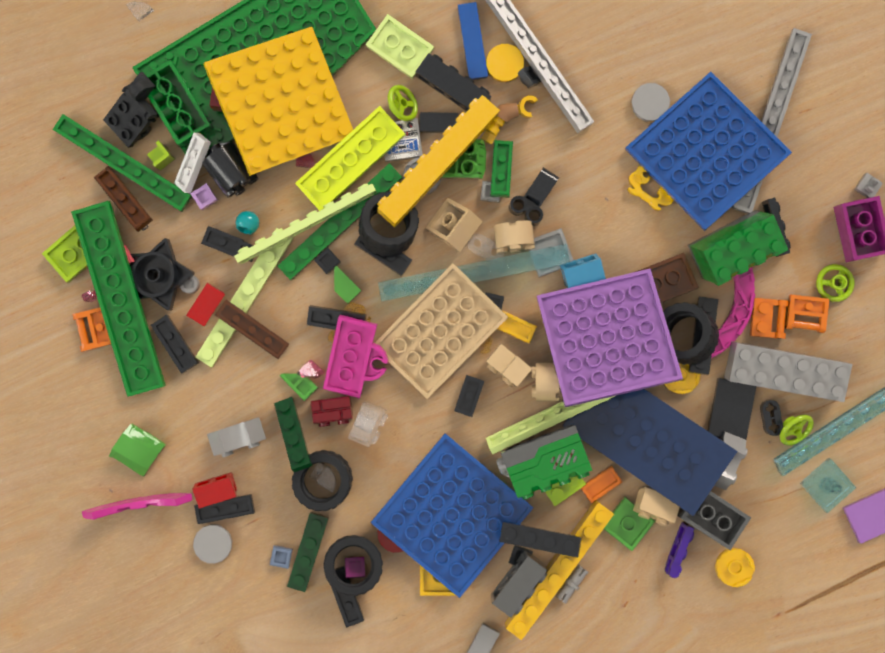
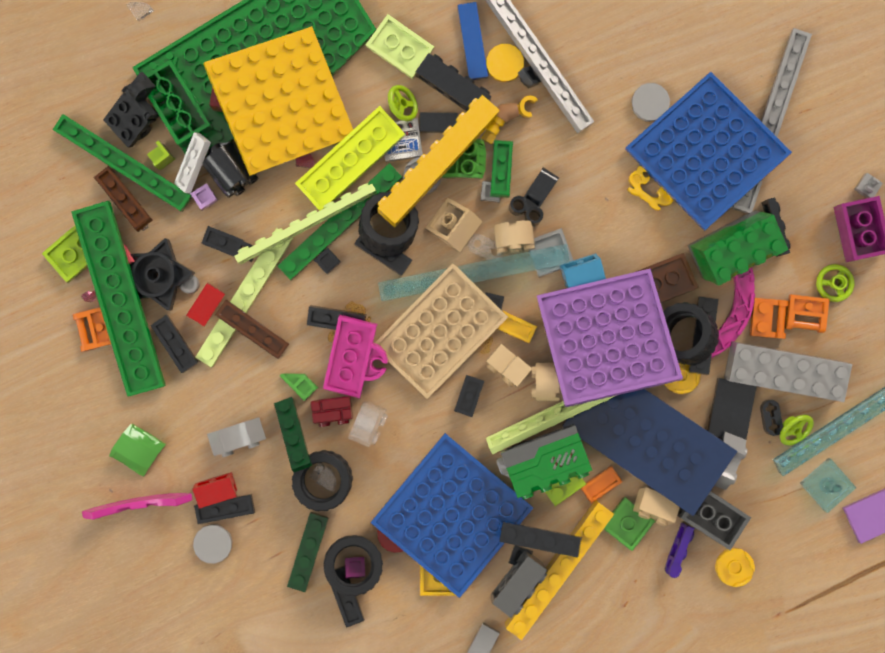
(247, 222): teal piece -> none
(281, 556): sand blue tile -> none
(310, 370): clear pink tile -> none
(344, 286): bright green tile -> none
(572, 584): light grey pin -> none

